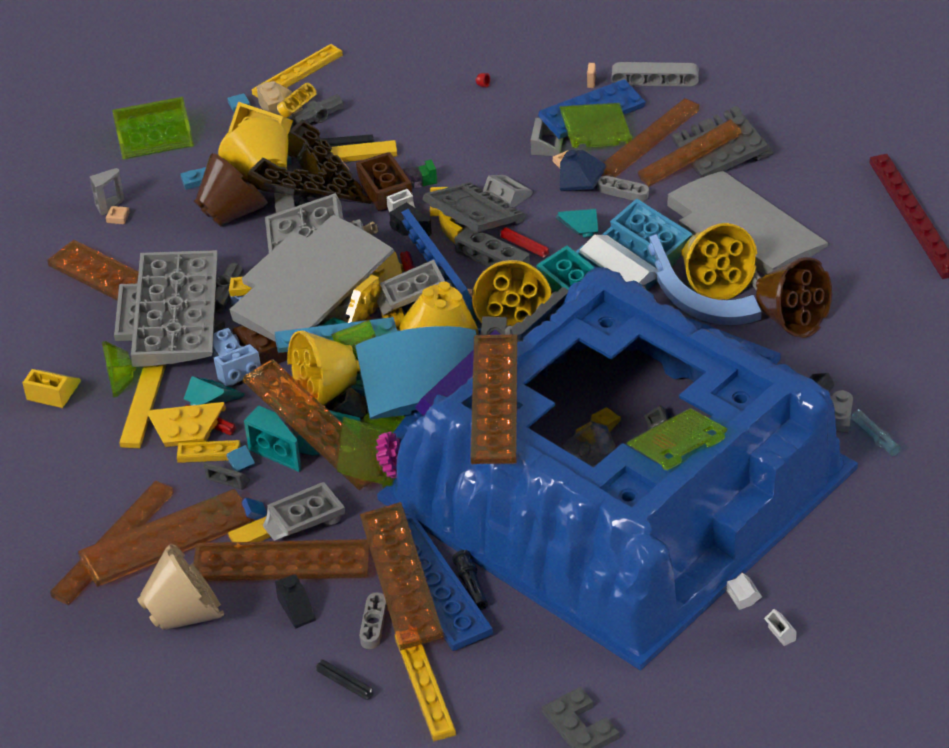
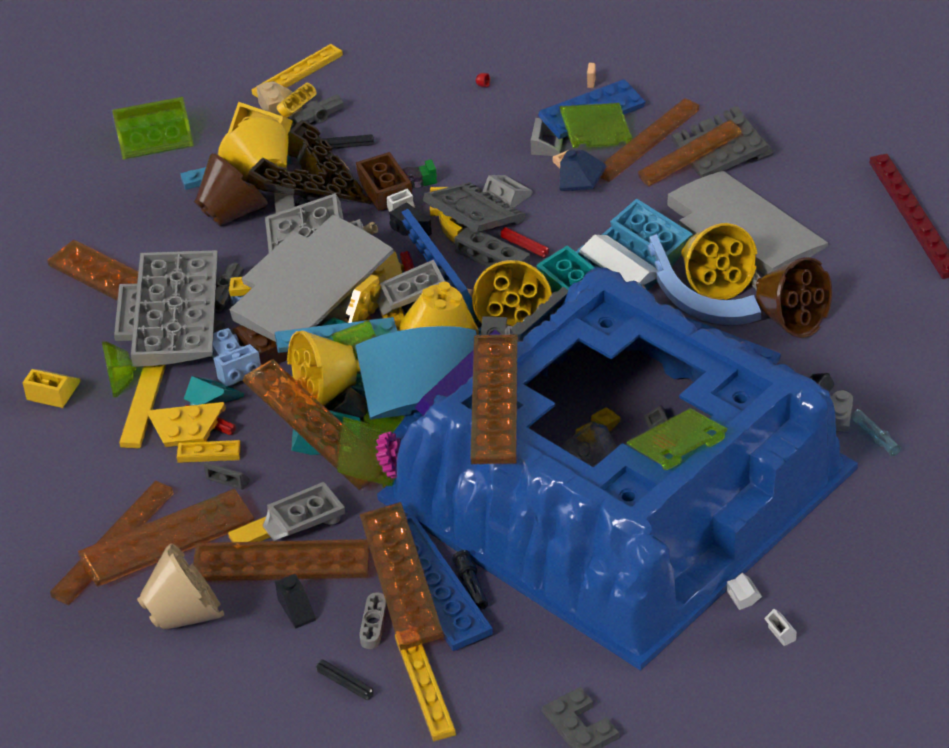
(98, 182): light grey tile -> none
(117, 215): light nougat tile -> none
(233, 101): dark azure tile -> none
(240, 459): dark azure tile -> none
(254, 509): blue tile -> none
(272, 438): teal slope -> none
(364, 151): yellow tile -> none
(580, 221): teal slope -> none
(633, 191): light grey beam -> none
(656, 73): light grey beam -> none

